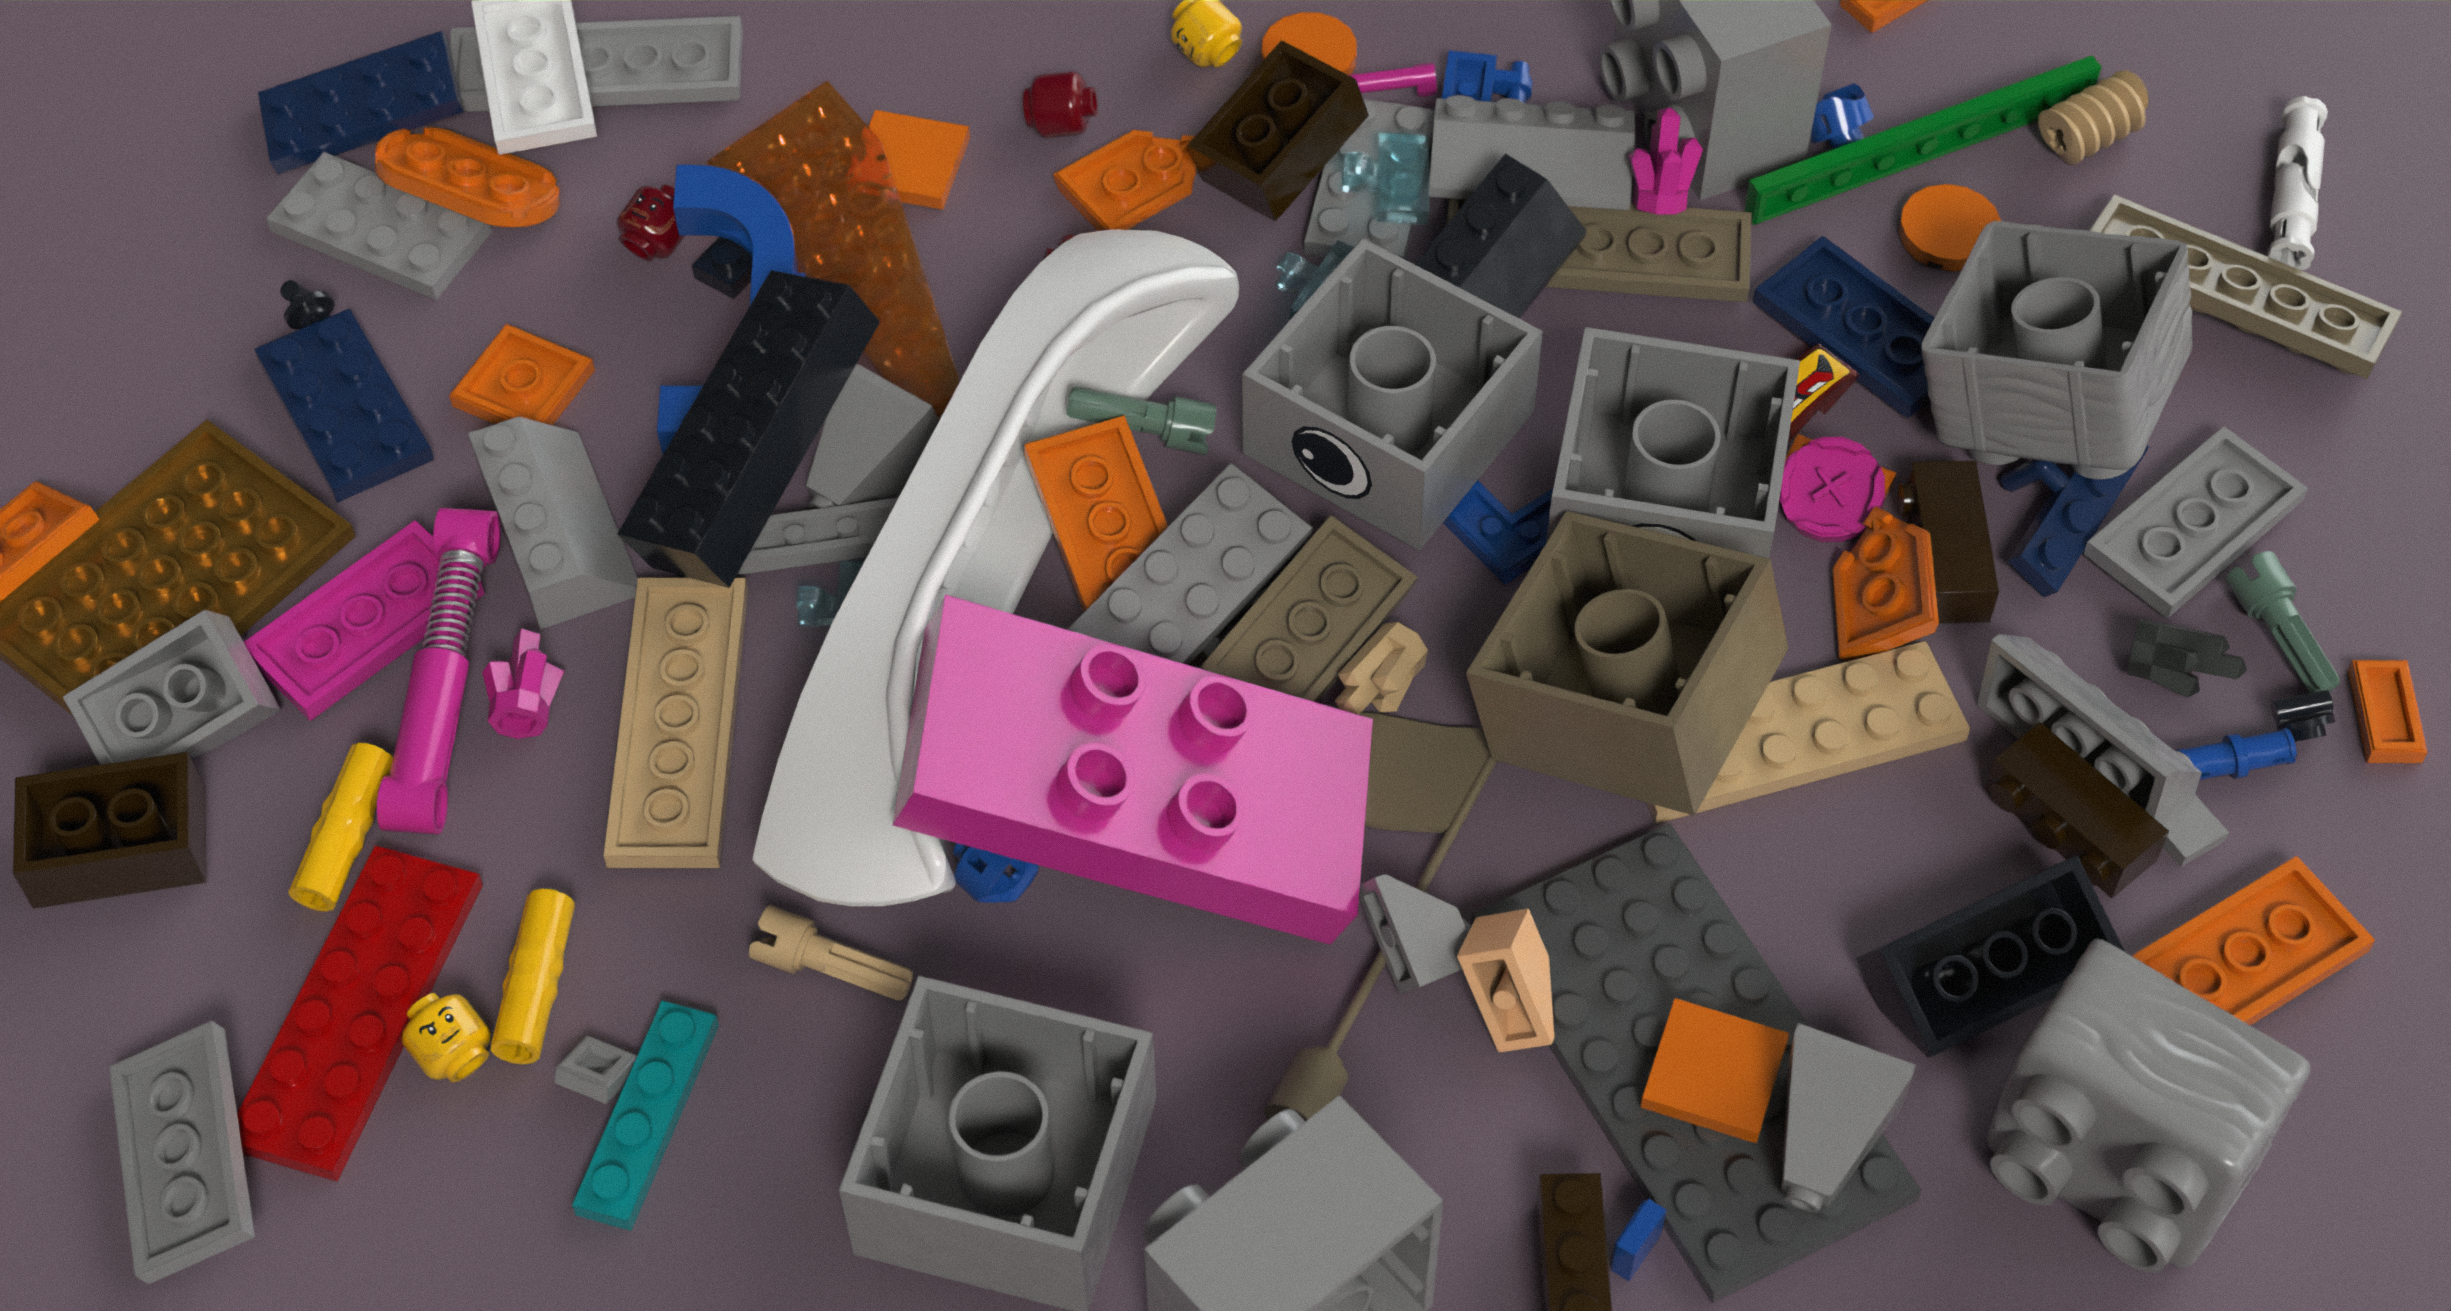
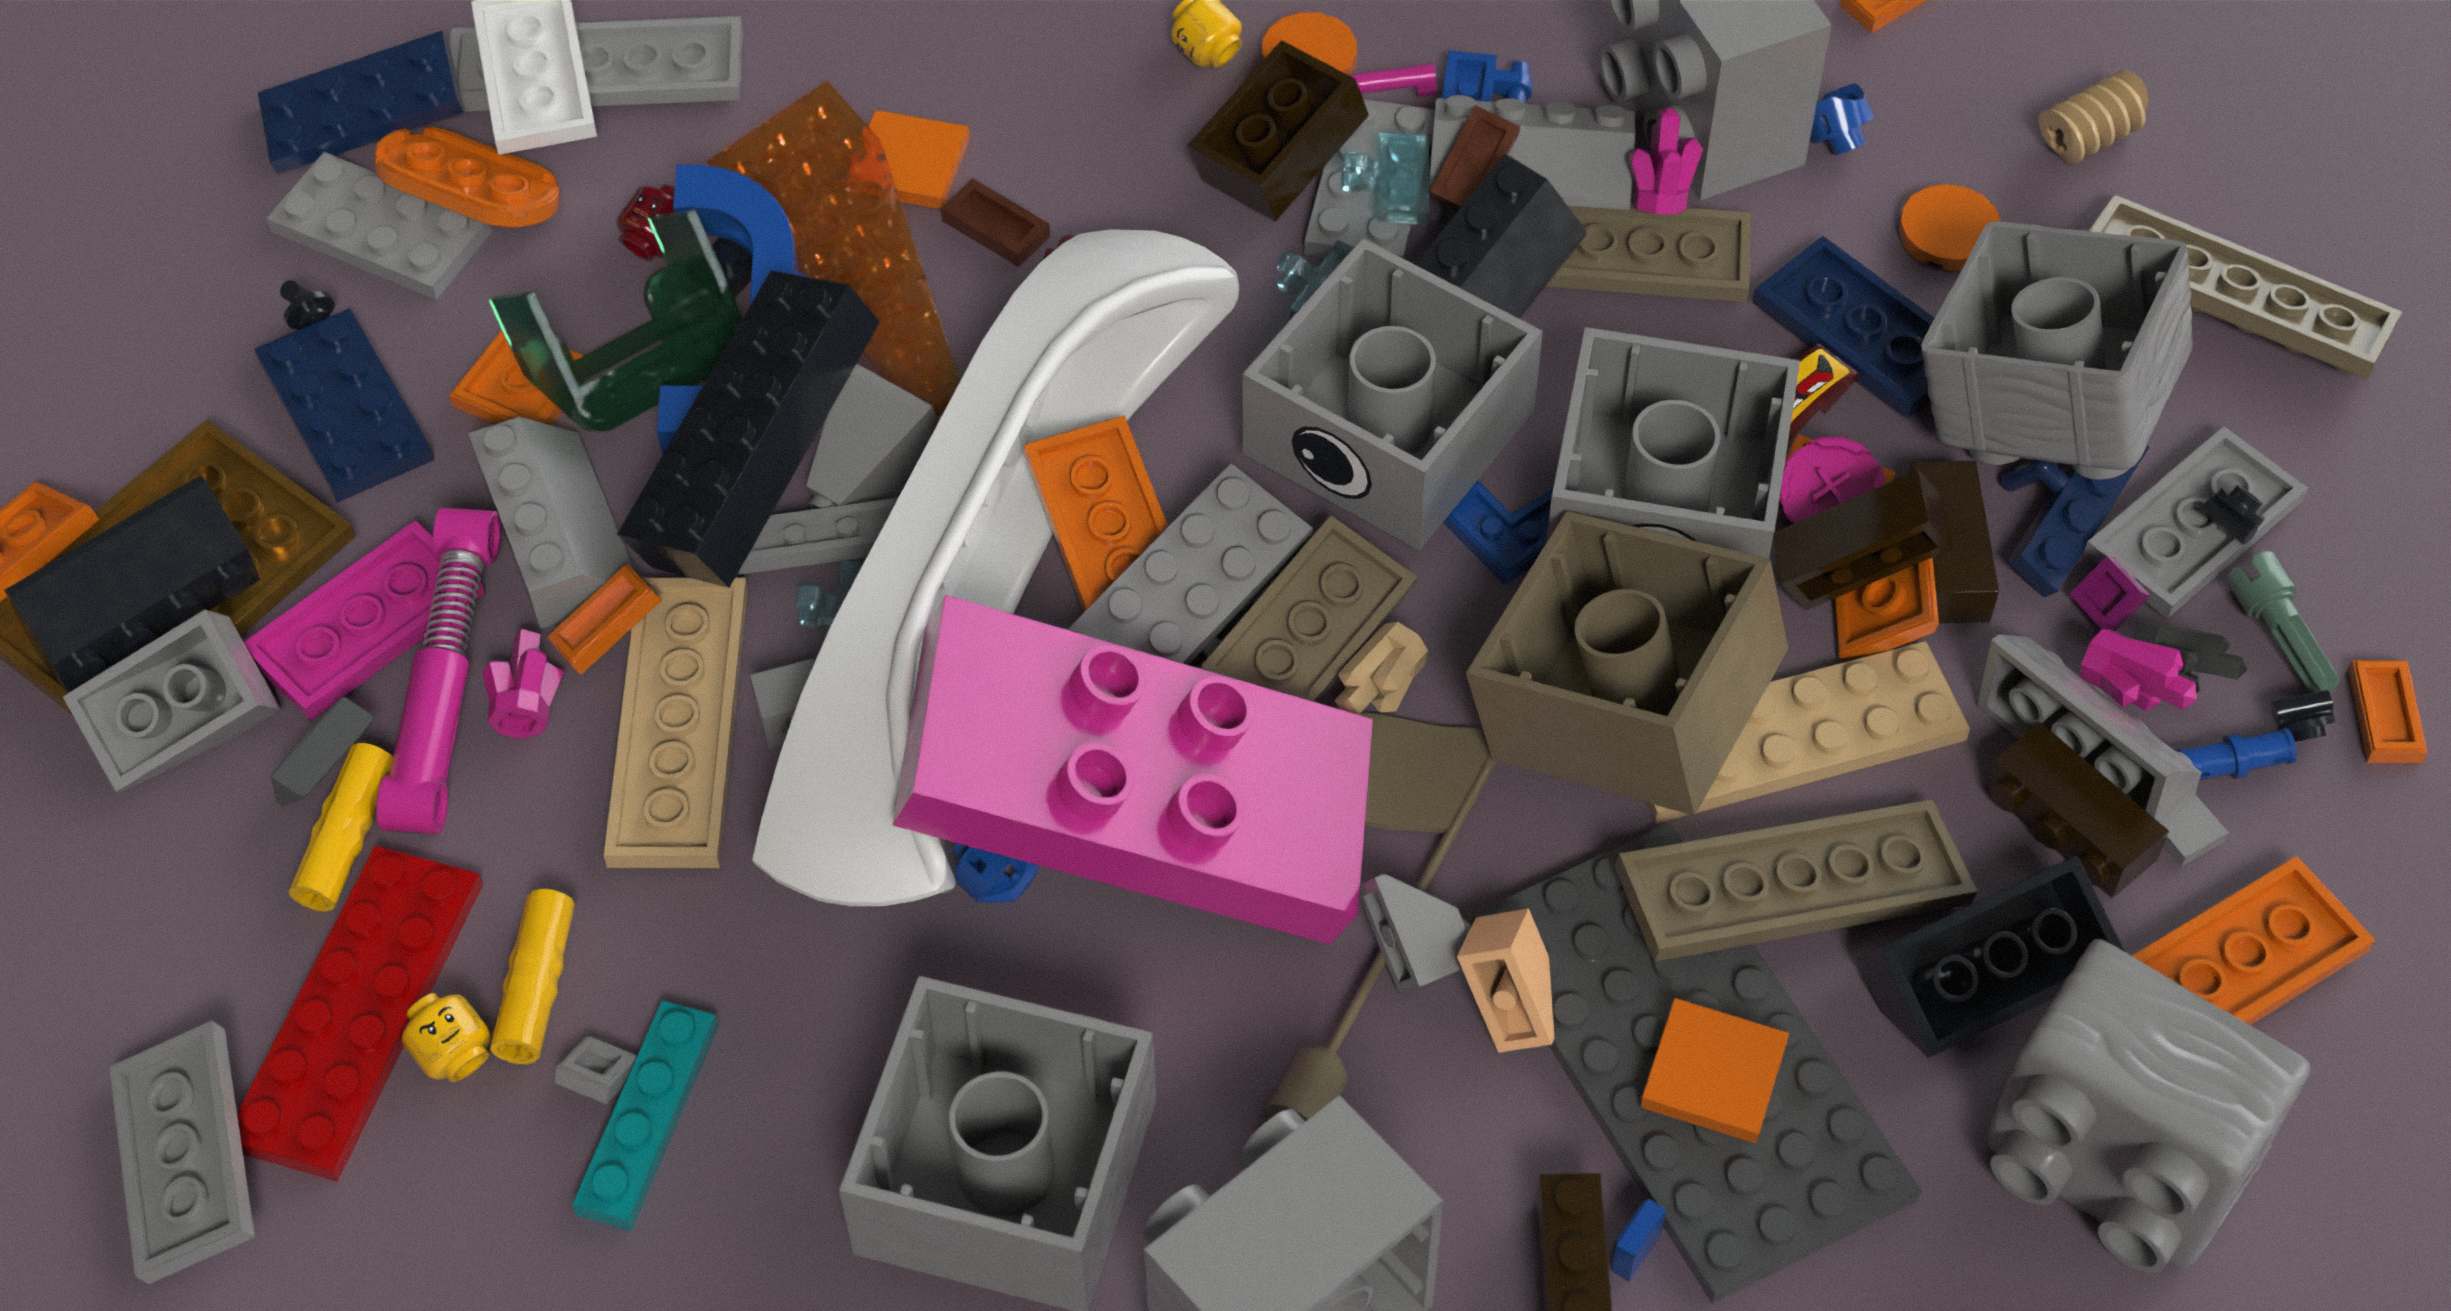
(109, 830): dark brown brick -> none
(132, 584): none -> black slope
(319, 751): none -> dark grey slope
(603, 619): none -> orange tile
(679, 347): none -> clear green windscreen
(777, 697): none -> light grey brick
(801, 947): tan piece -> none
(995, 222): none -> copper tile
(1059, 104): dark red head -> none
(1129, 179): orange tile -> none
(1179, 423): sand green piece -> none
(1473, 156): none -> copper tile
(1794, 879): none -> dark tan plate
(1835, 1112): light grey slope -> none
(1862, 540): none -> dark brown brick
(1915, 141): green tile -> none
(2109, 594): none -> magenta plate
(2136, 671): none -> dark pink rock
(2235, 512): none -> black plate
(2297, 182): white piece -> none

